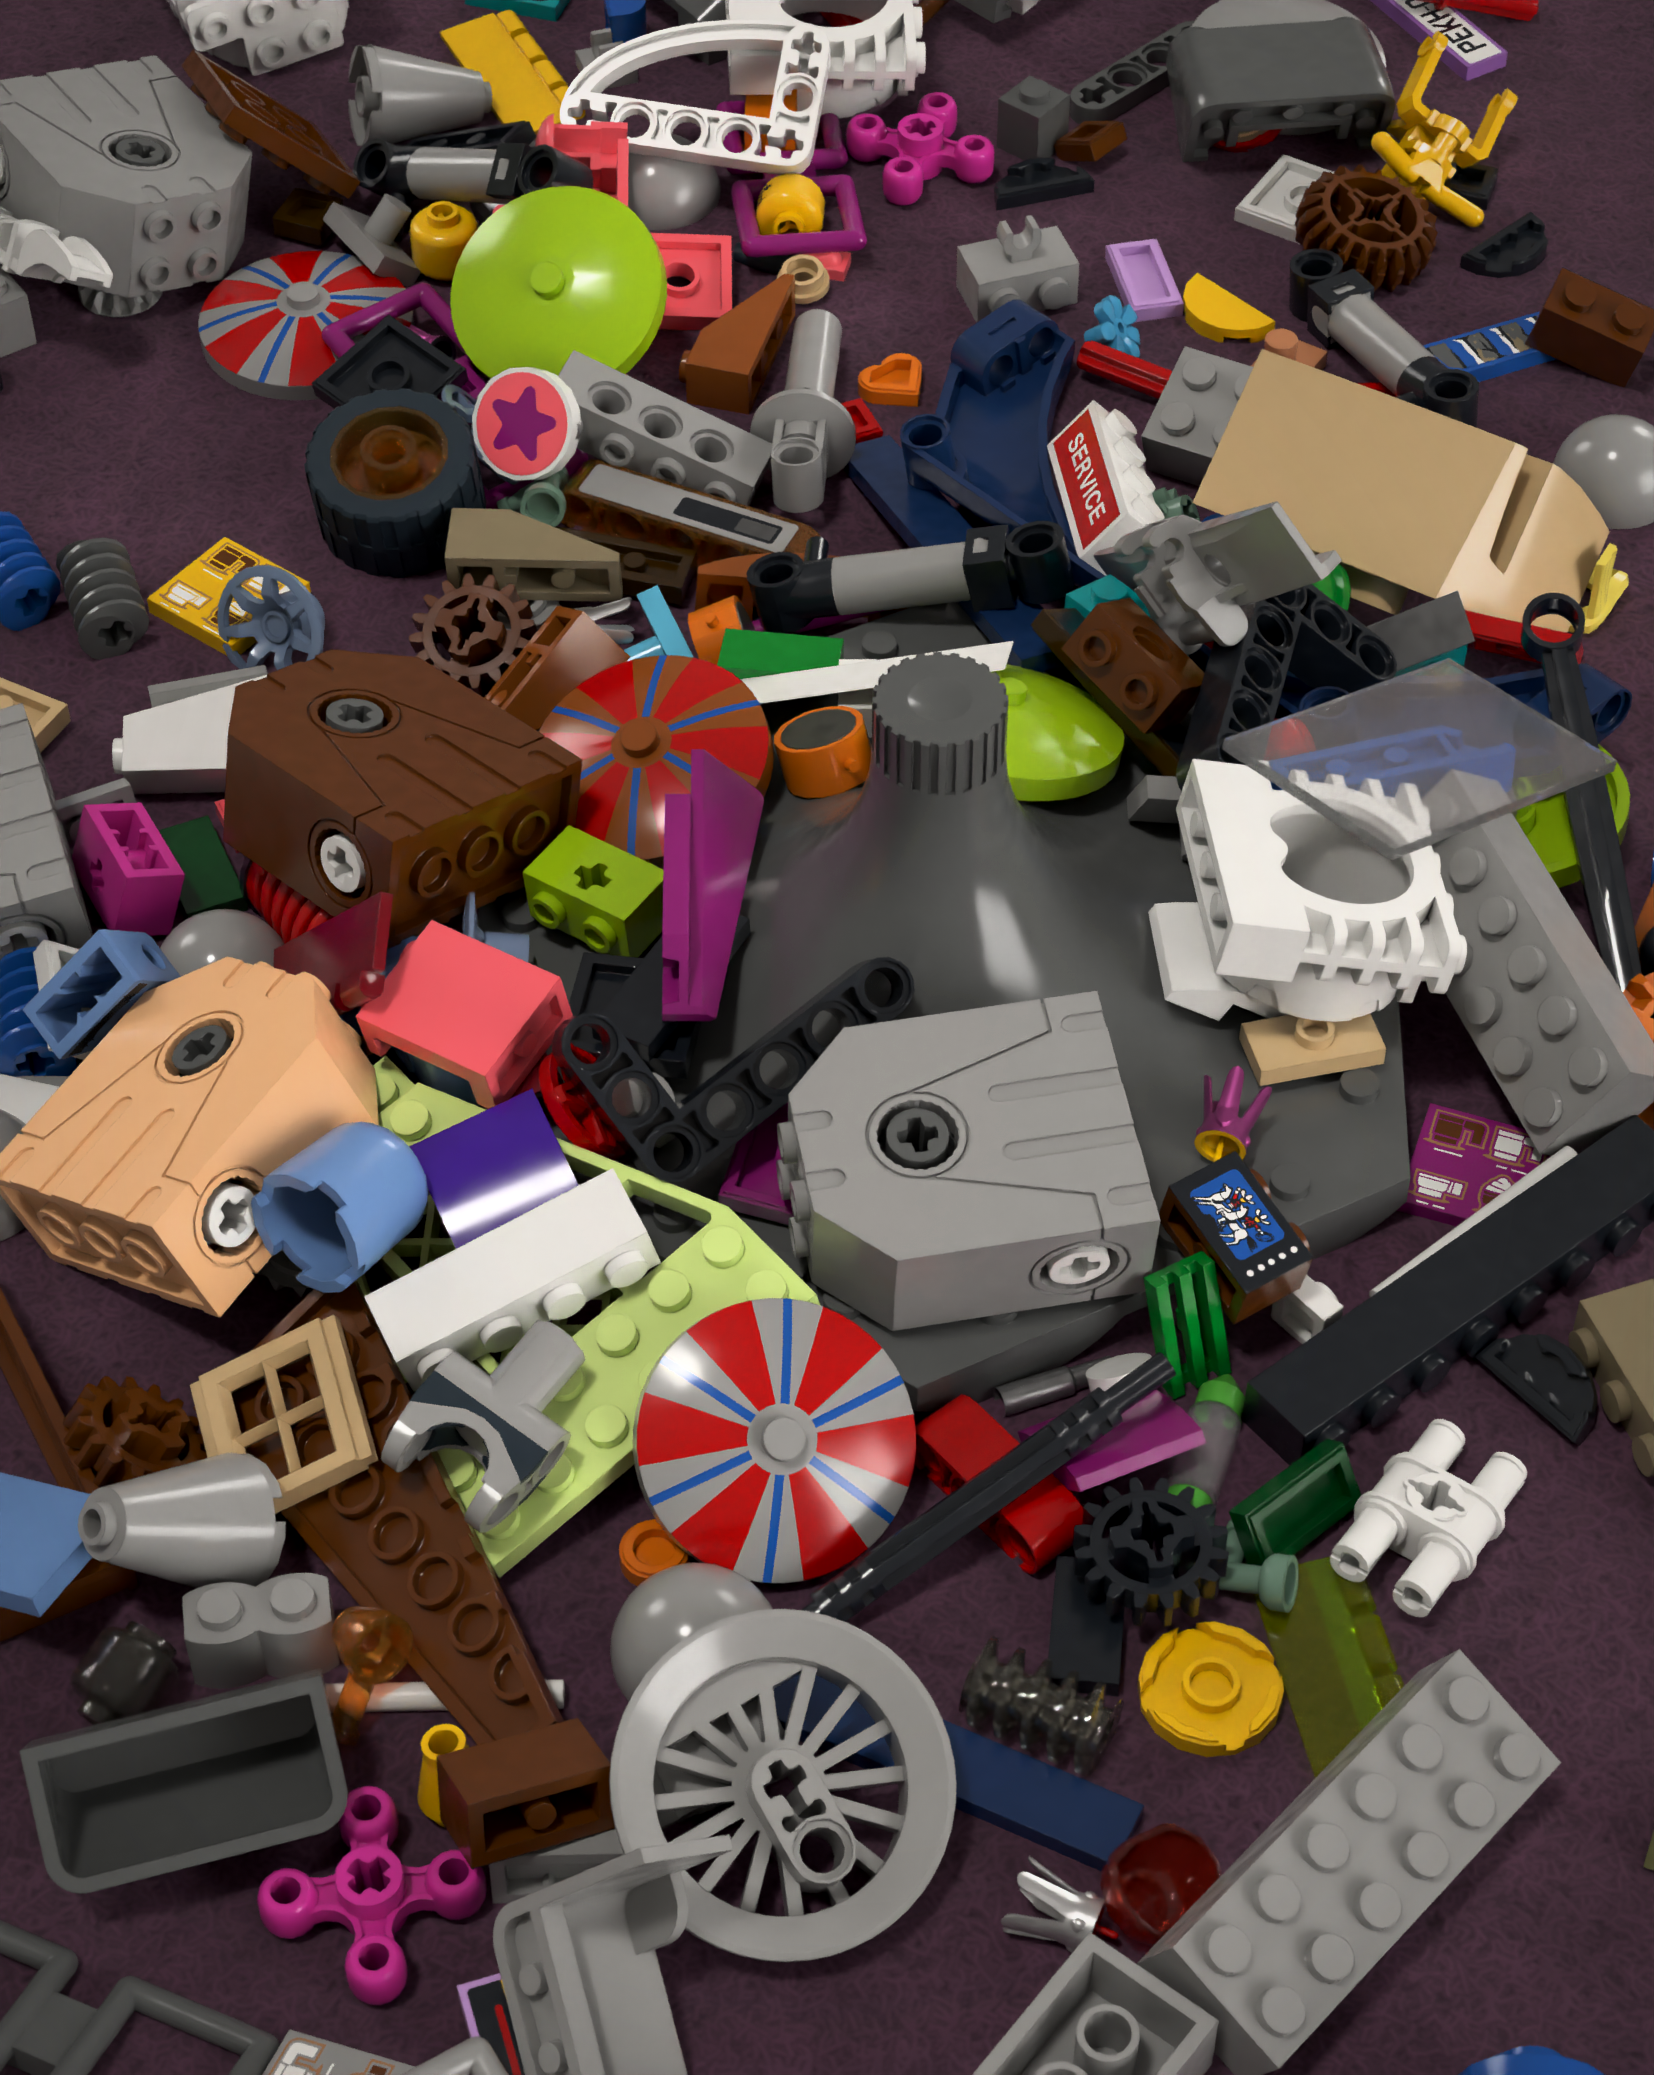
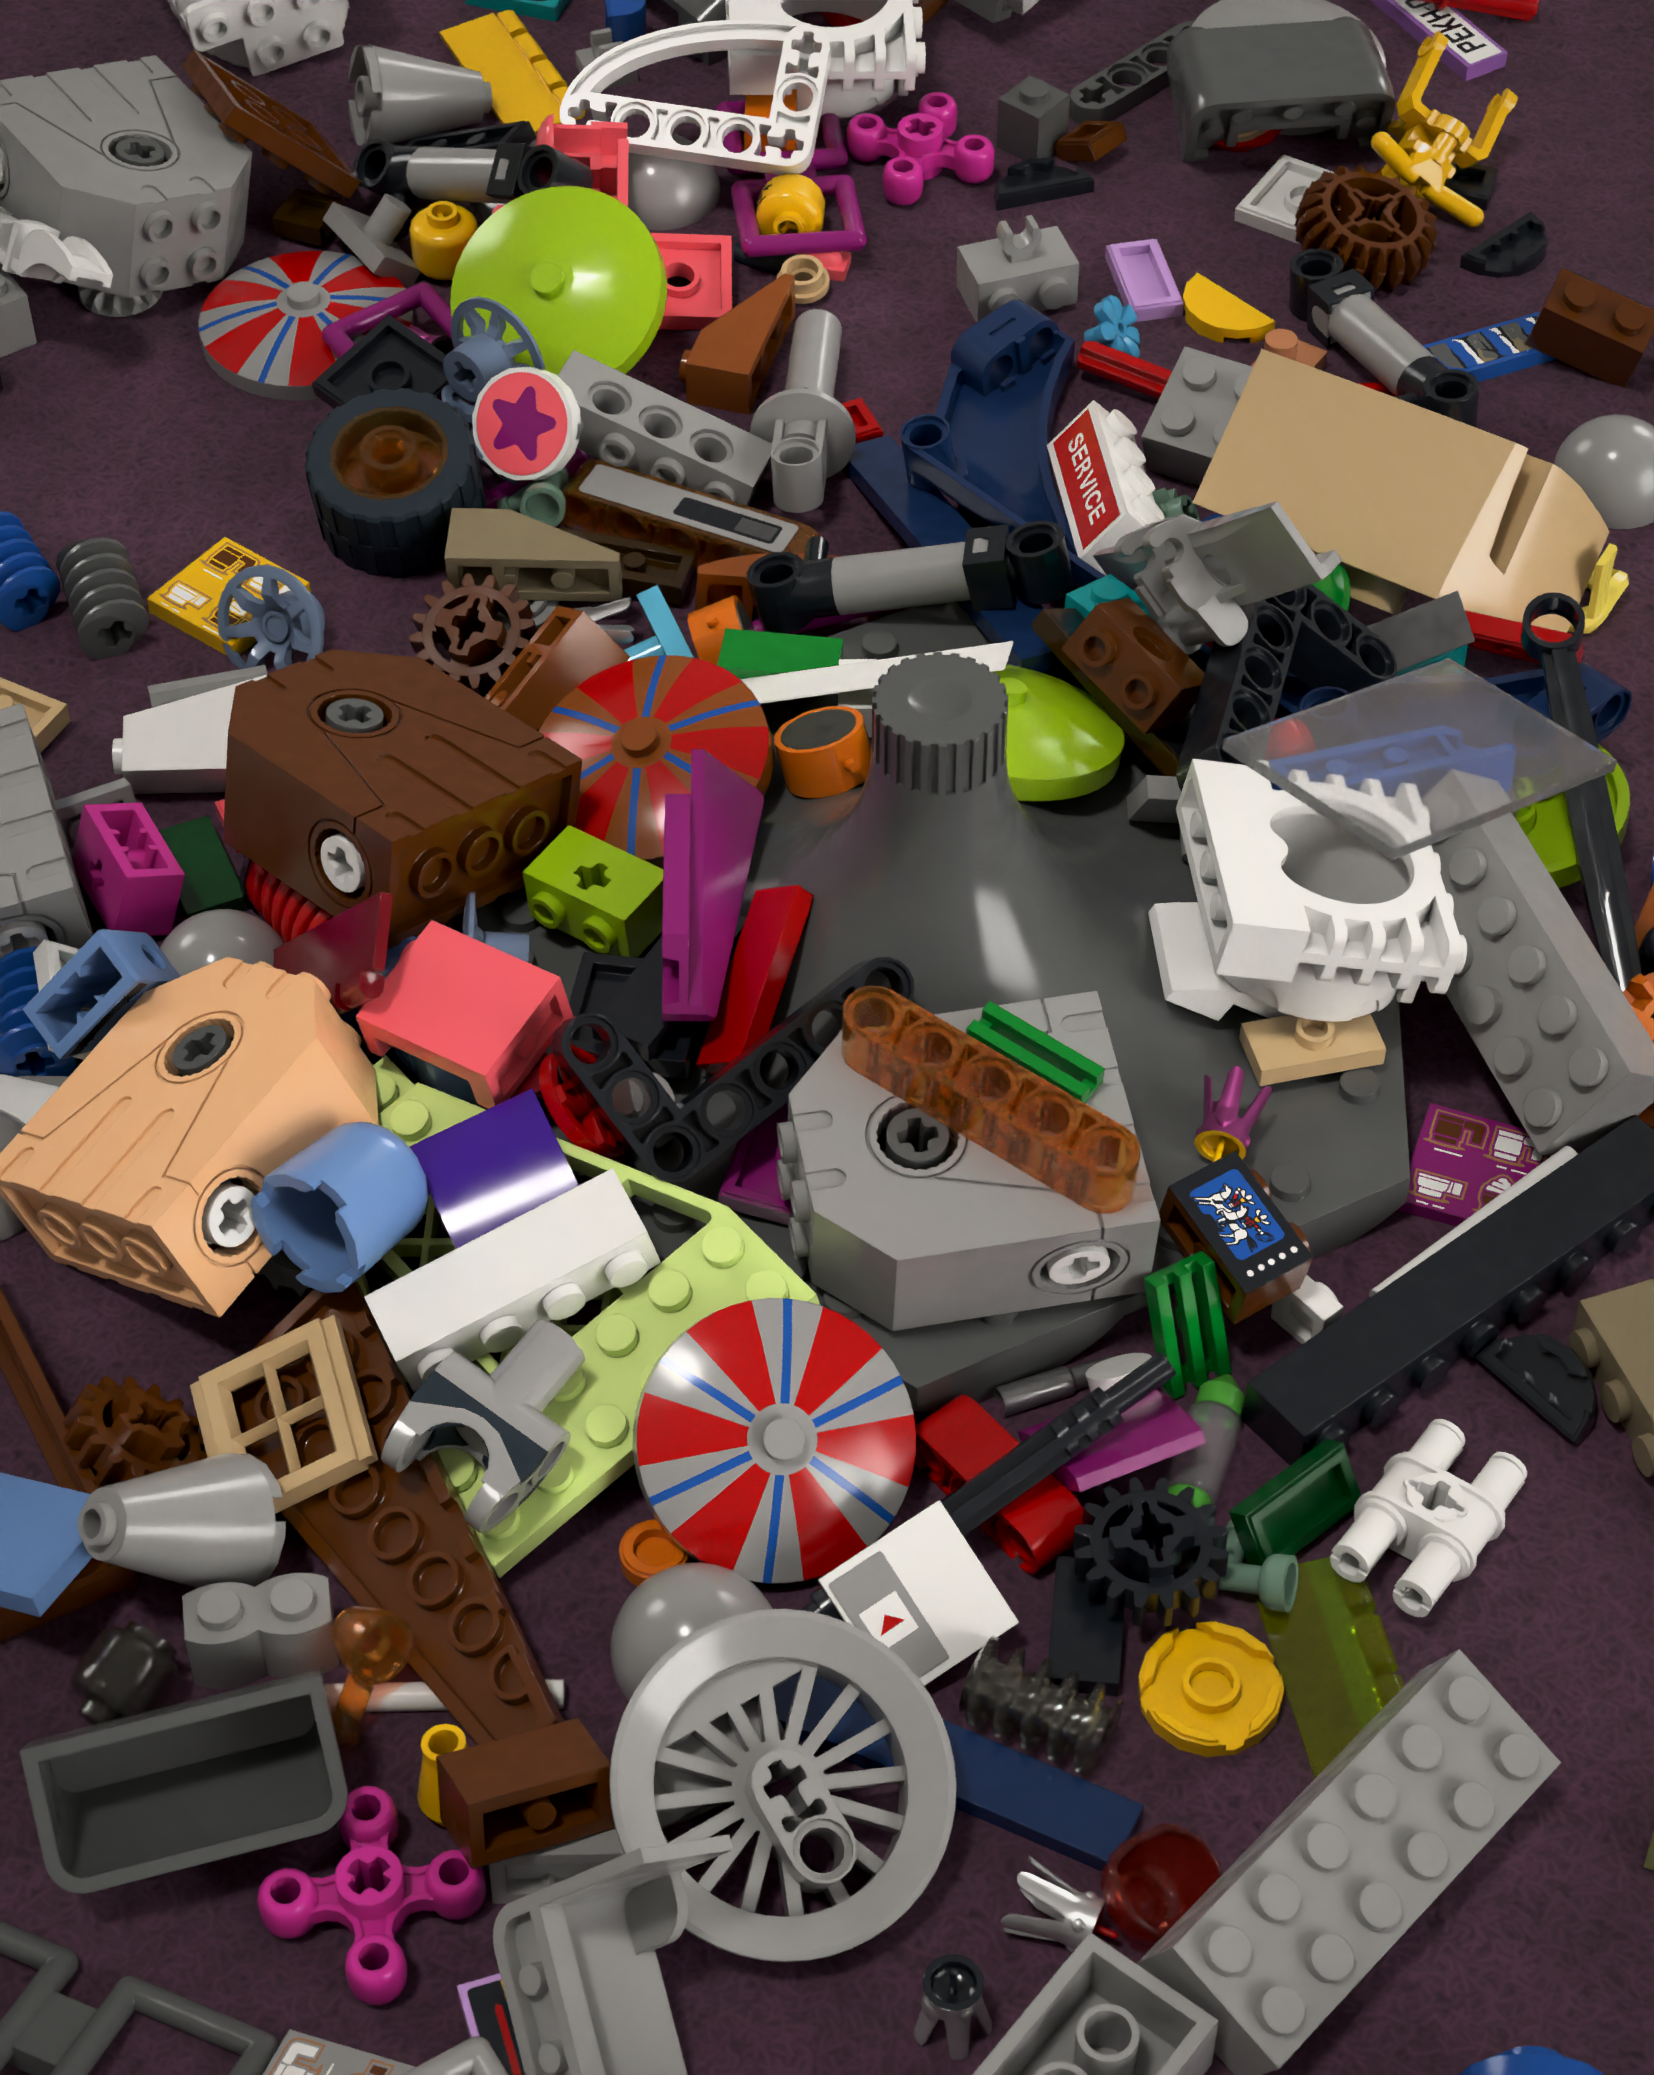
(485, 353): none -> sand blue wheel
(756, 974): none -> red tile
(892, 382): orange tile -> none
(921, 1594): none -> white tile
(952, 1994): none -> piece
(1001, 1126): none -> clear orange beam
(1037, 1052): none -> green tile

